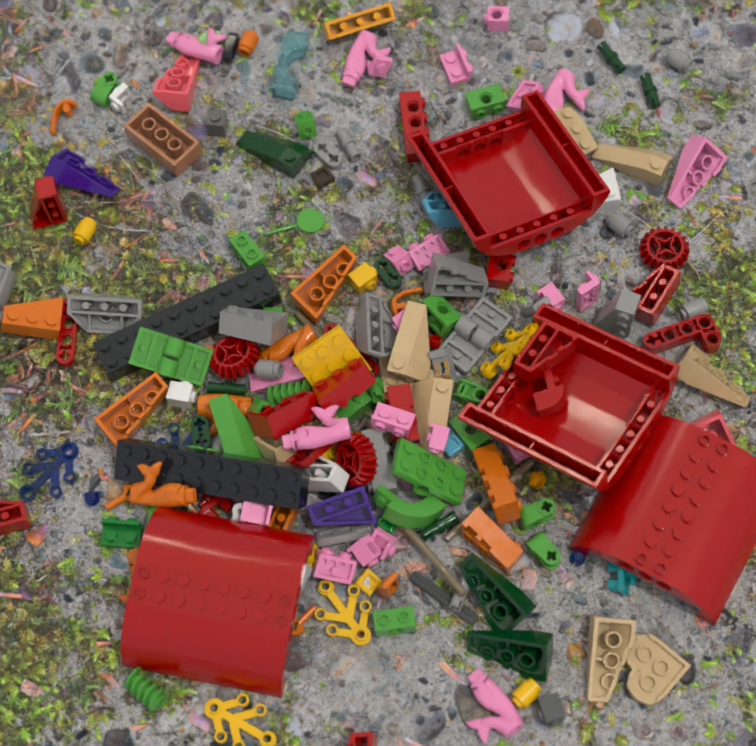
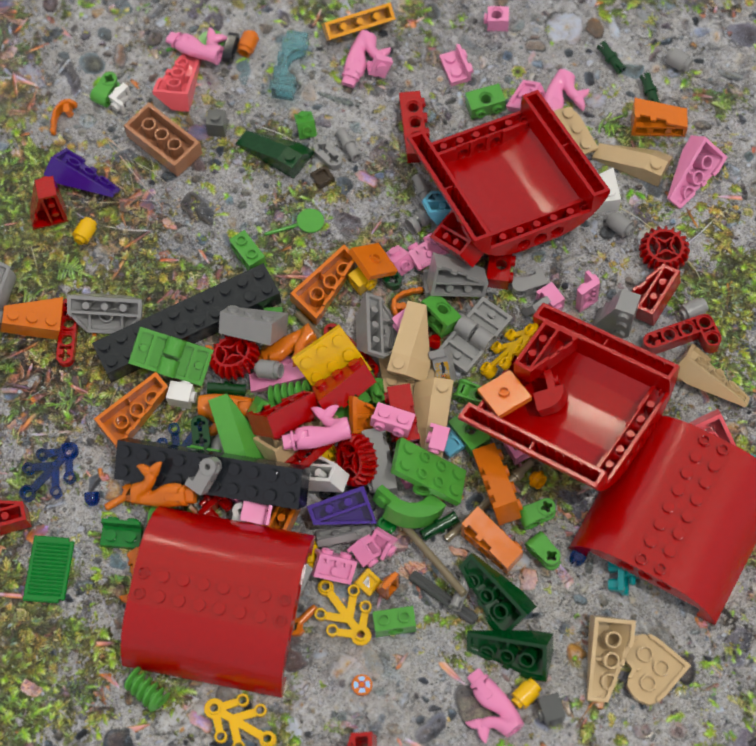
(48, 569): none -> green window
(205, 477): none -> light grey leg
(359, 415): none -> orange wing
(362, 685): none -> orange tile
(373, 261): none -> orange plate
(418, 221): none -> light grey wheel
(455, 240): none -> red wedge
(504, 394): none -> orange plate
(529, 285): none -> light grey leg
(658, 119): none -> orange wedge

